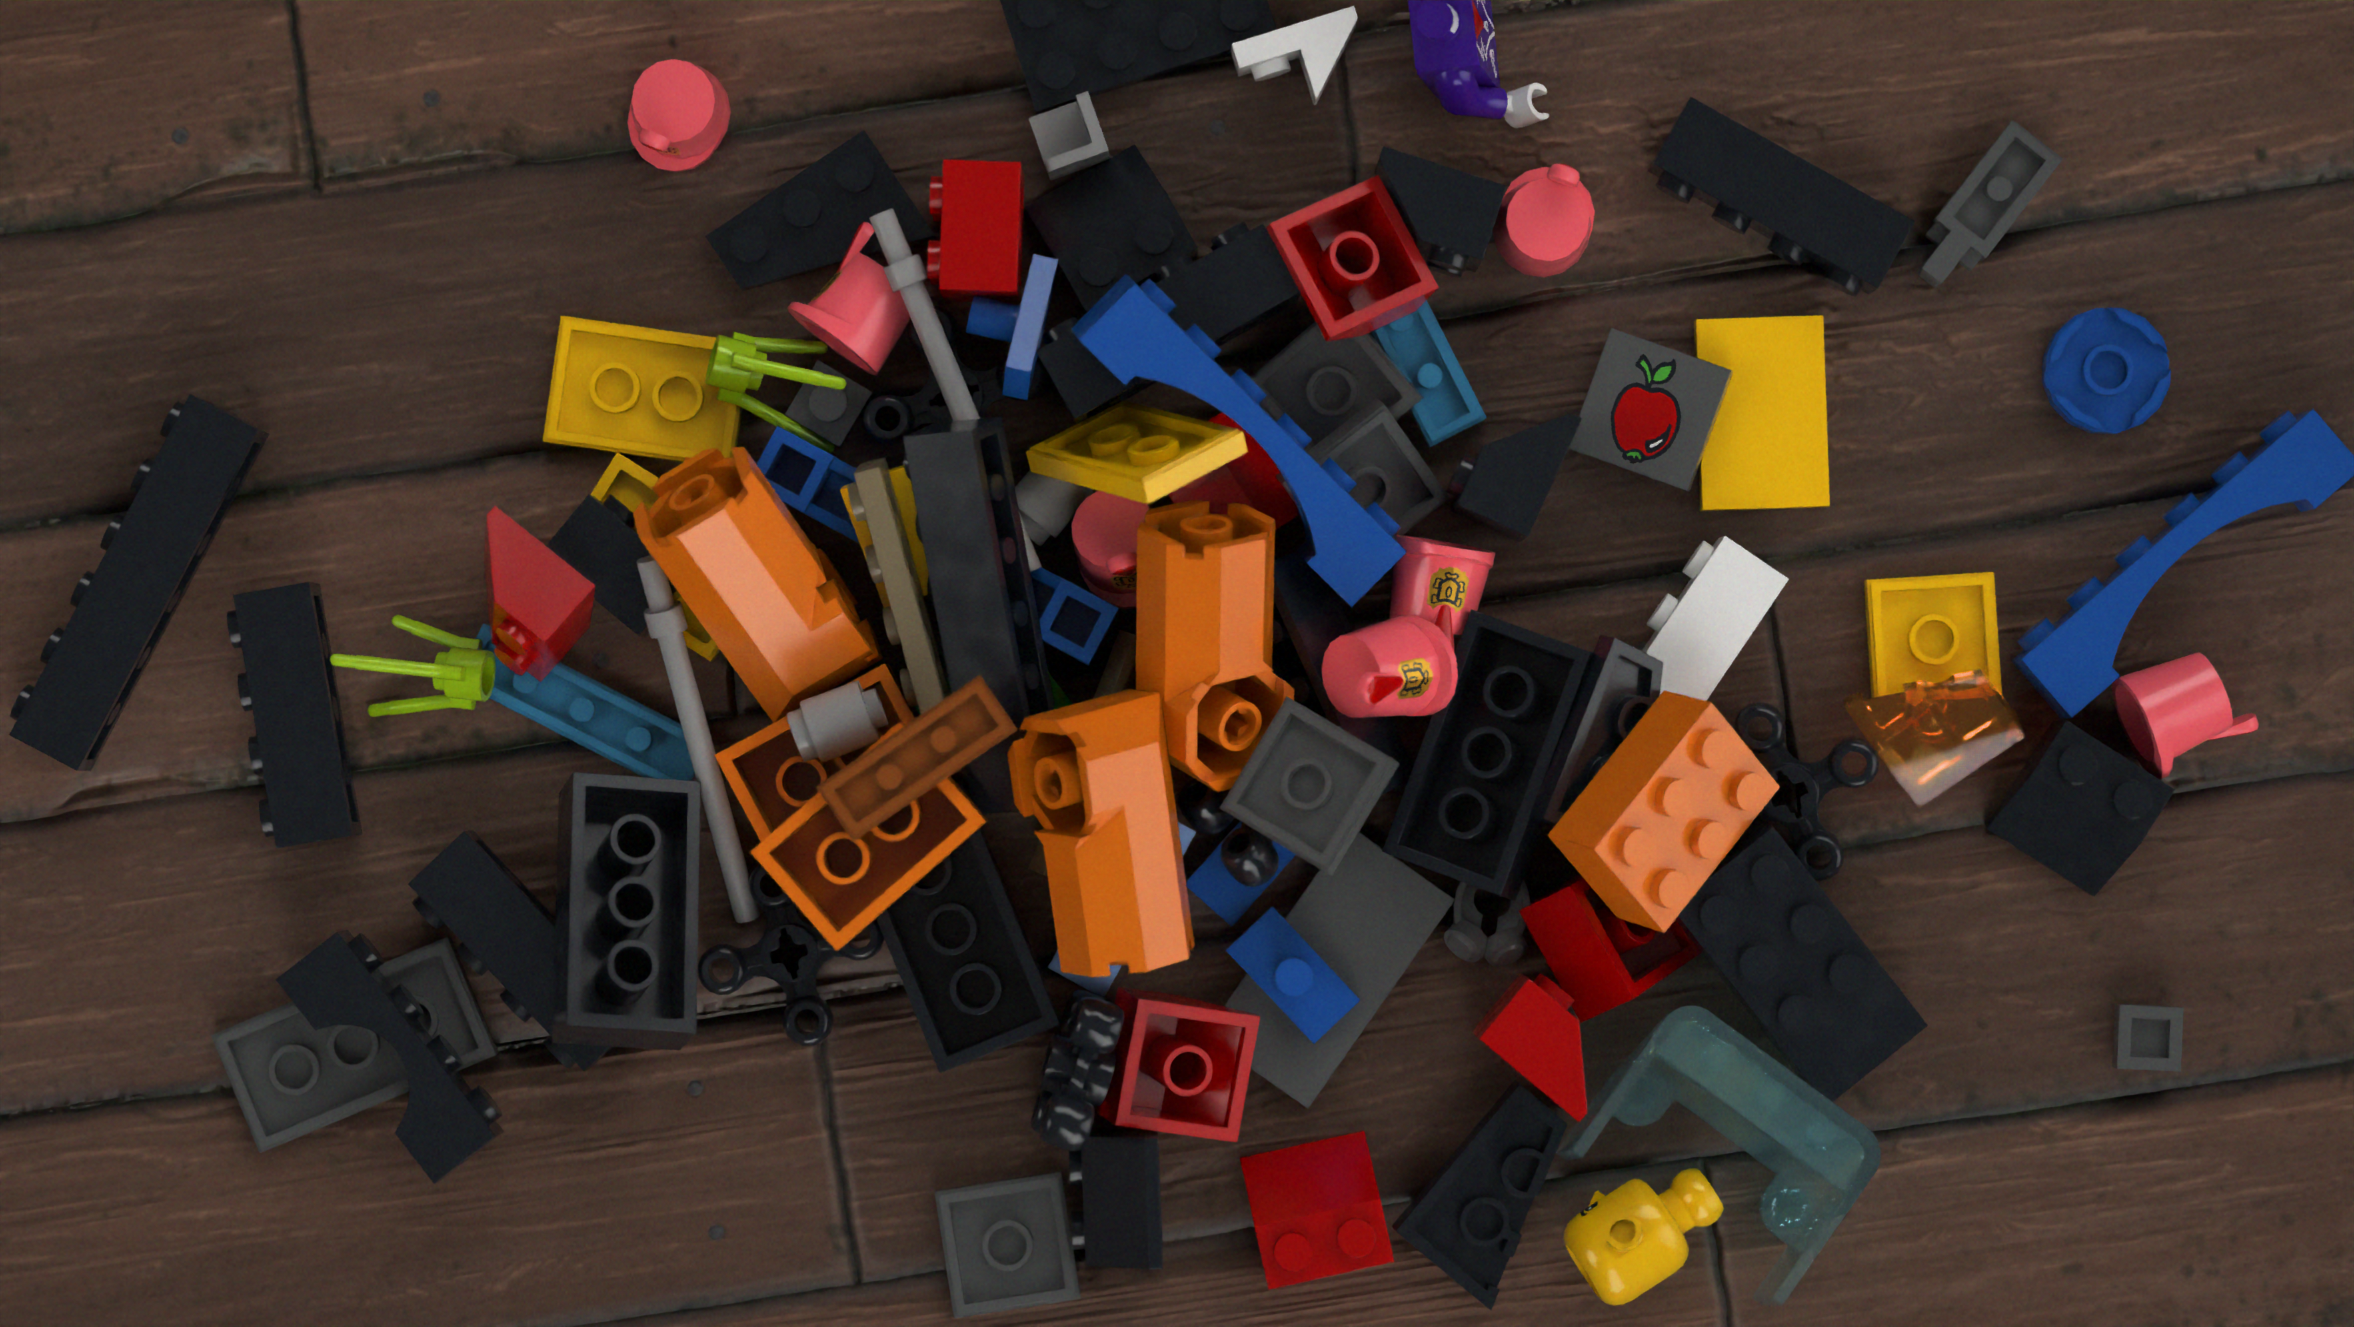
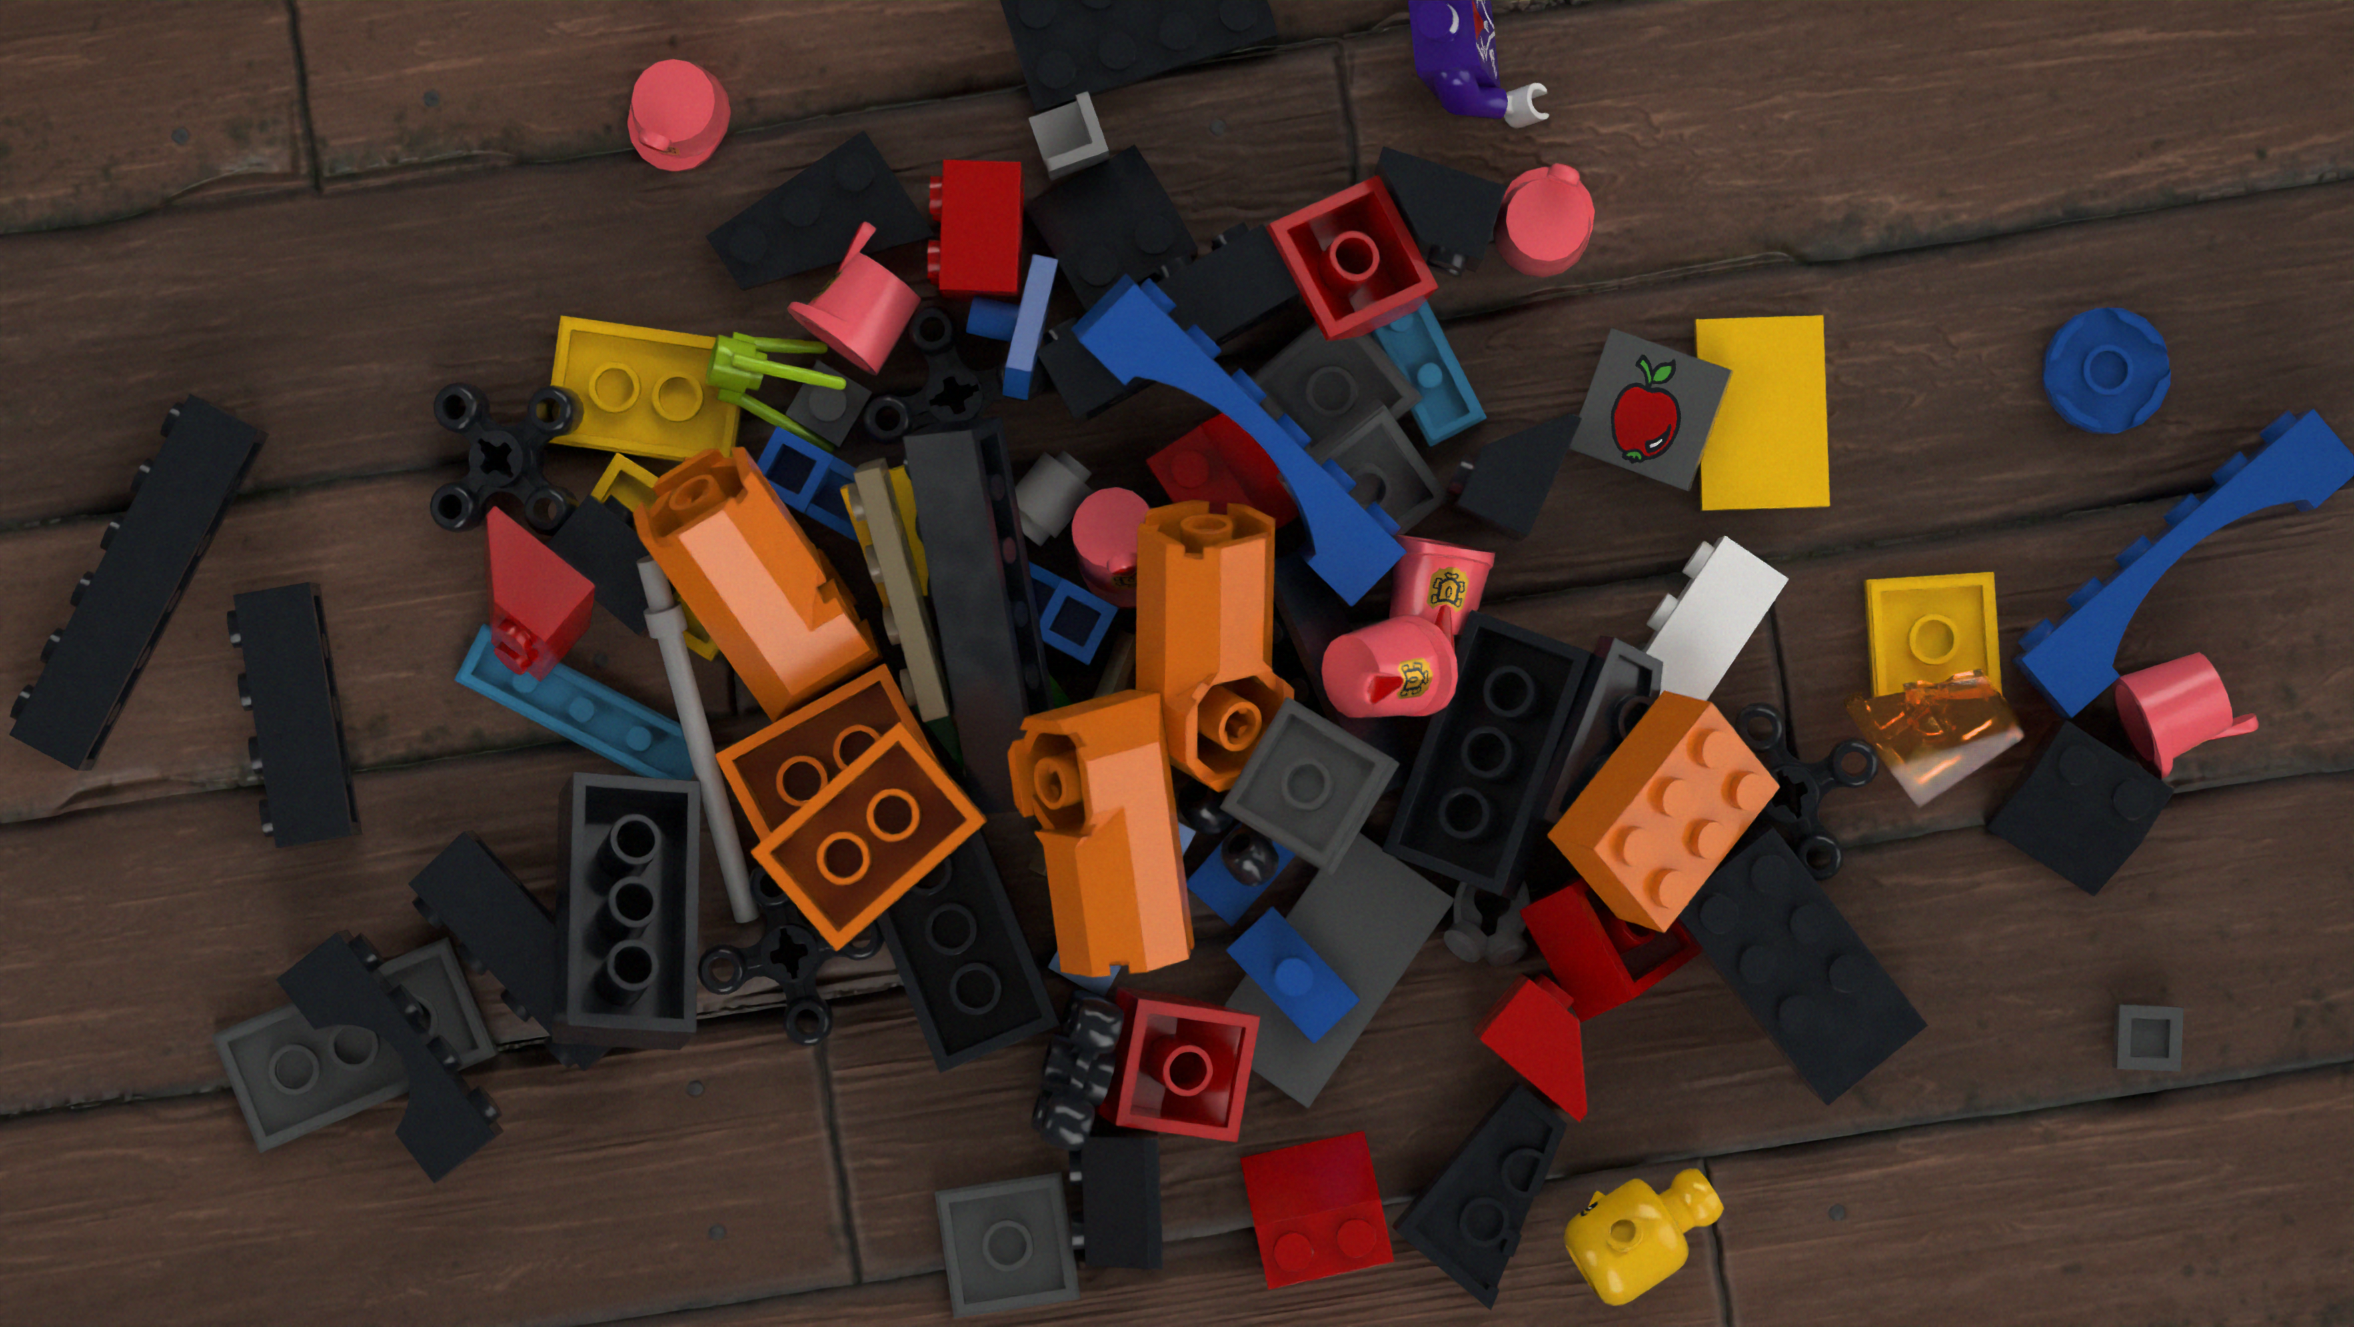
(462, 673): lime plant -> none
(487, 459): none -> black gear
(837, 722): light grey brick -> none
(907, 276): light grey bar -> none
(916, 758): dark orange tile -> none
(1136, 451): yellow tile -> none
(1314, 41): white slope -> none
(1761, 1106): clear light blue windscreen -> none
(1780, 197): black brick -> none
(1987, 202): dark grey hinge -> none

